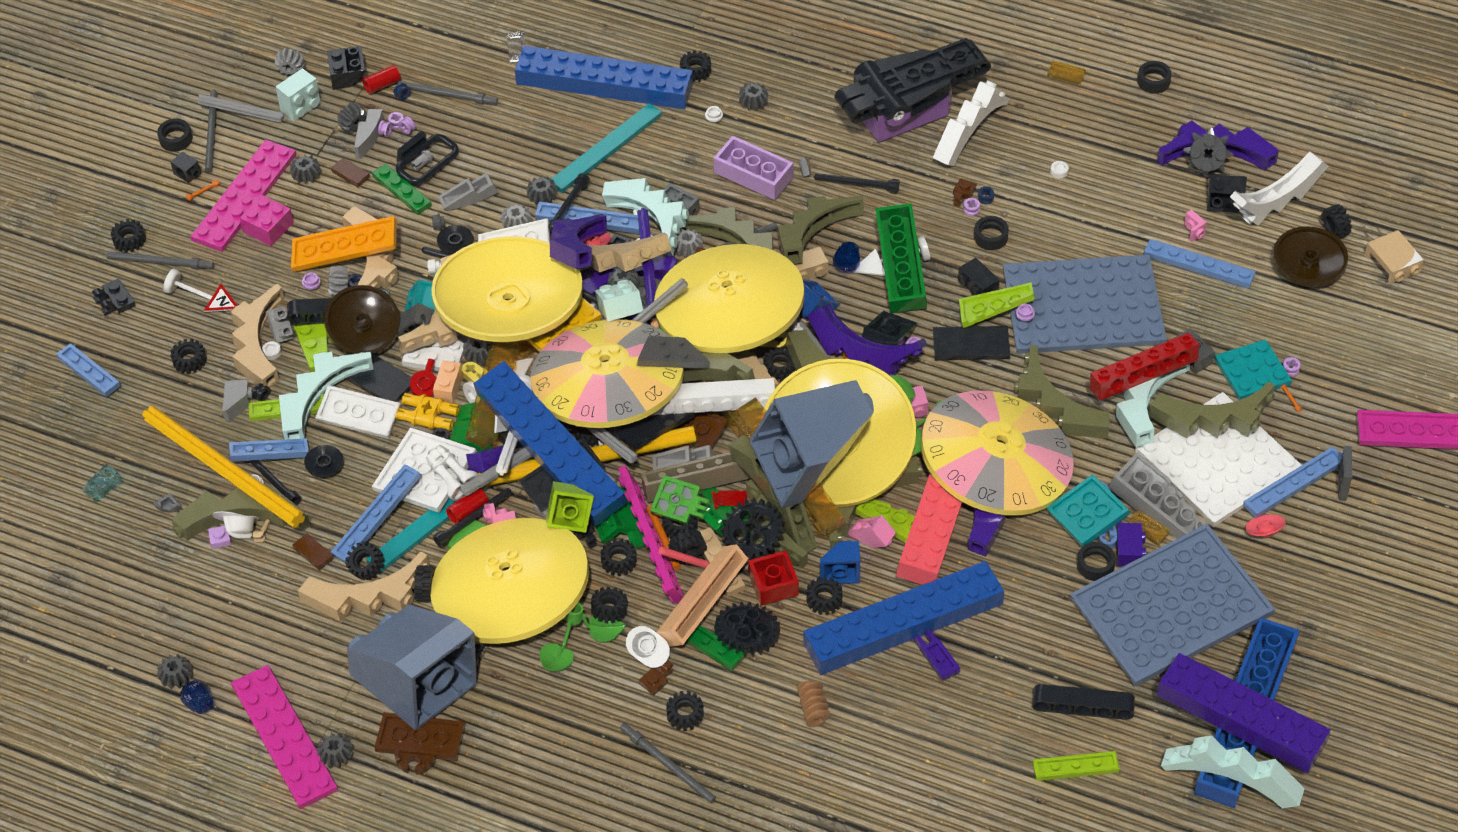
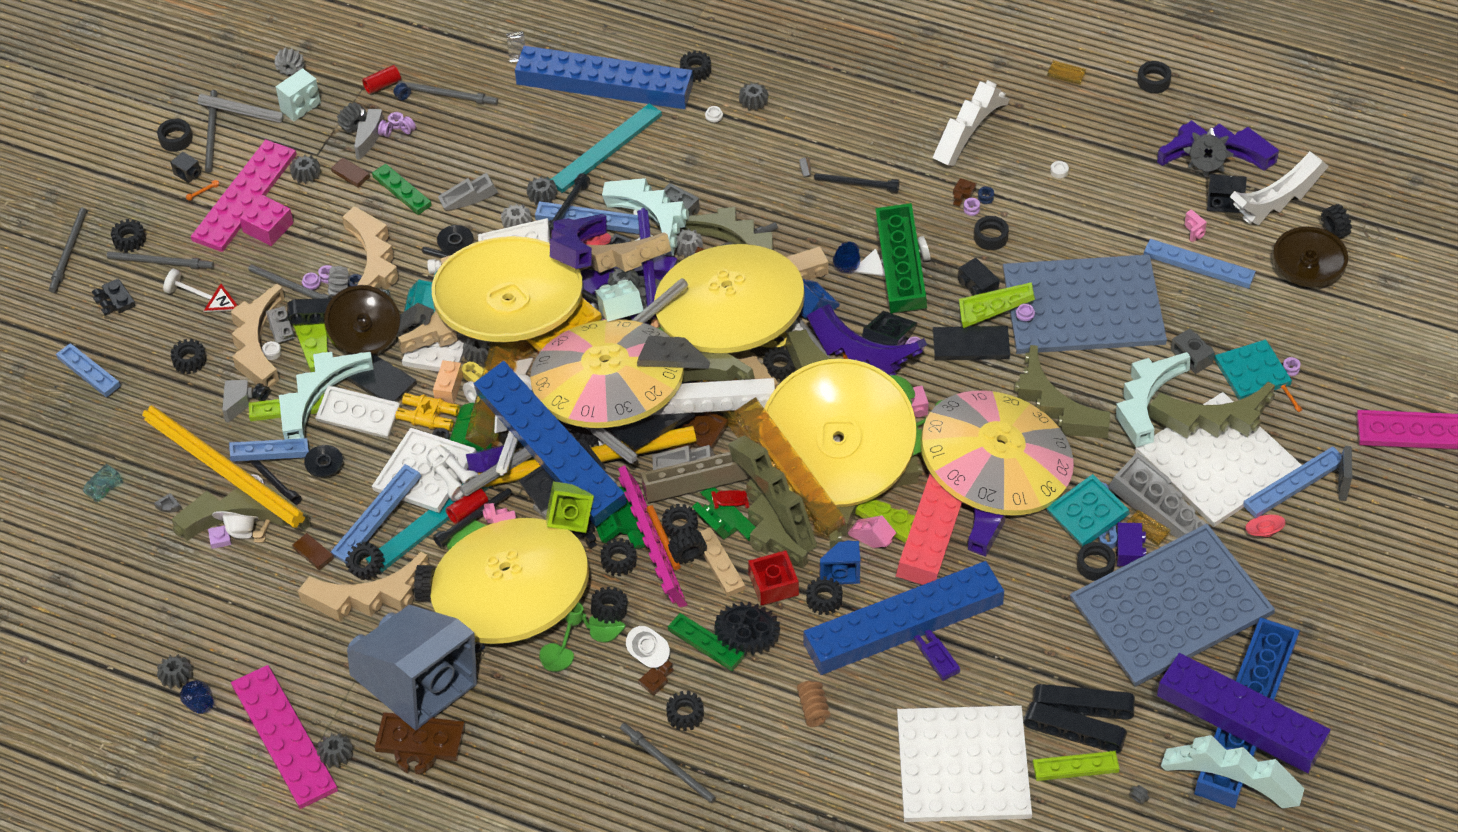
(57, 275): none -> dark grey bar
(287, 283): none -> dark grey bar
(322, 273): none -> lavender bush
(344, 243): light orange plate -> none
(345, 66): black slope -> none
(414, 147): black bar -> none
(423, 159): light grey pin -> none
(423, 381): red piece -> none
(437, 221): dark grey plate -> none
(678, 500): bright green piece -> none
(683, 557): coral bar -> none
(702, 595): light nougat brick -> none
(753, 167): lavender brick -> none
(769, 532): black gear -> none
(807, 222): olive arch -> none
(808, 437): sand blue slope -> none
(909, 87): black piece -> none
(963, 764): none -> white plate
(1074, 727): none -> black beam
(1139, 794): none -> dark grey plate
(1144, 366): red brick -> none
(1395, 256): tan panel -> none

